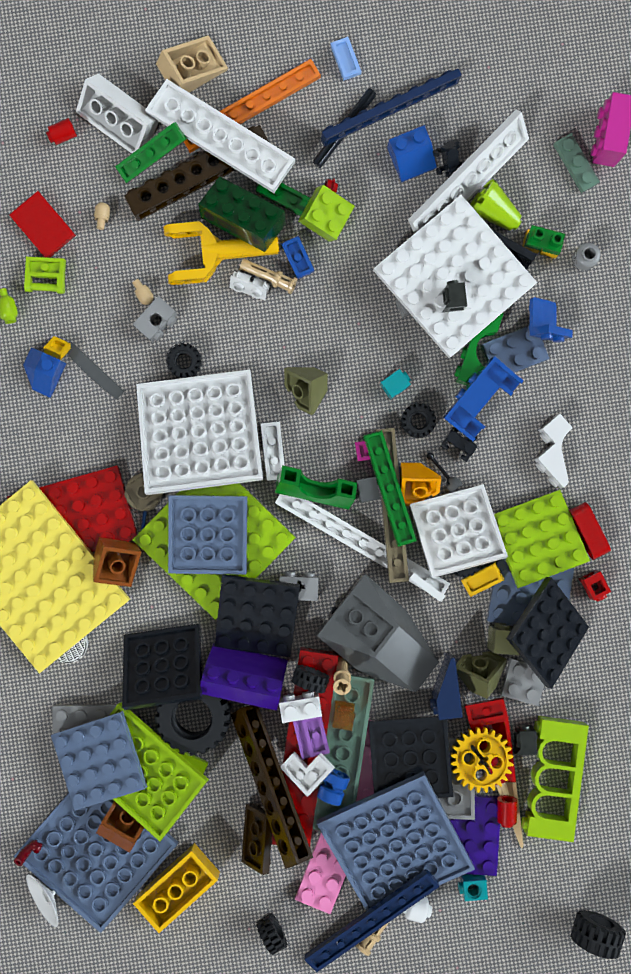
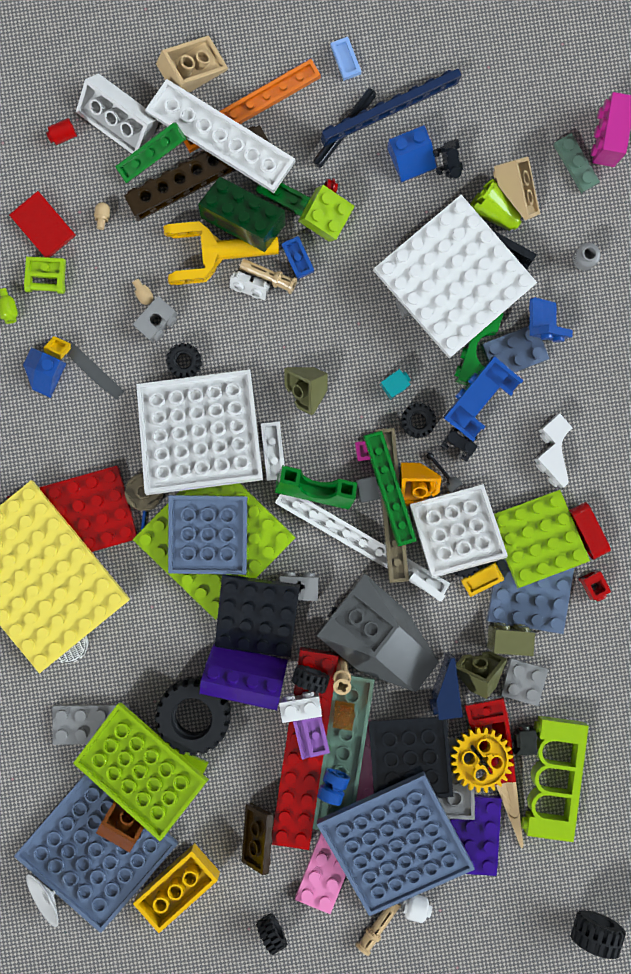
(33, 846): dark red arm -> none
(99, 761): sand blue plate -> none
(115, 562): dark orange slope -> none
(162, 667): black plate -> none
(271, 786): dark brown brick -> none
(306, 776): white plate -> none
(371, 920): dark blue plate -> none
(454, 296): pearl dark grey window -> none
(476, 169): white plate -> none
(478, 893): teal brick -> none
(507, 811): red brick -> none
(517, 184): none -> tan slope
(544, 241): green hips -> none
(548, 632): black plate -> none

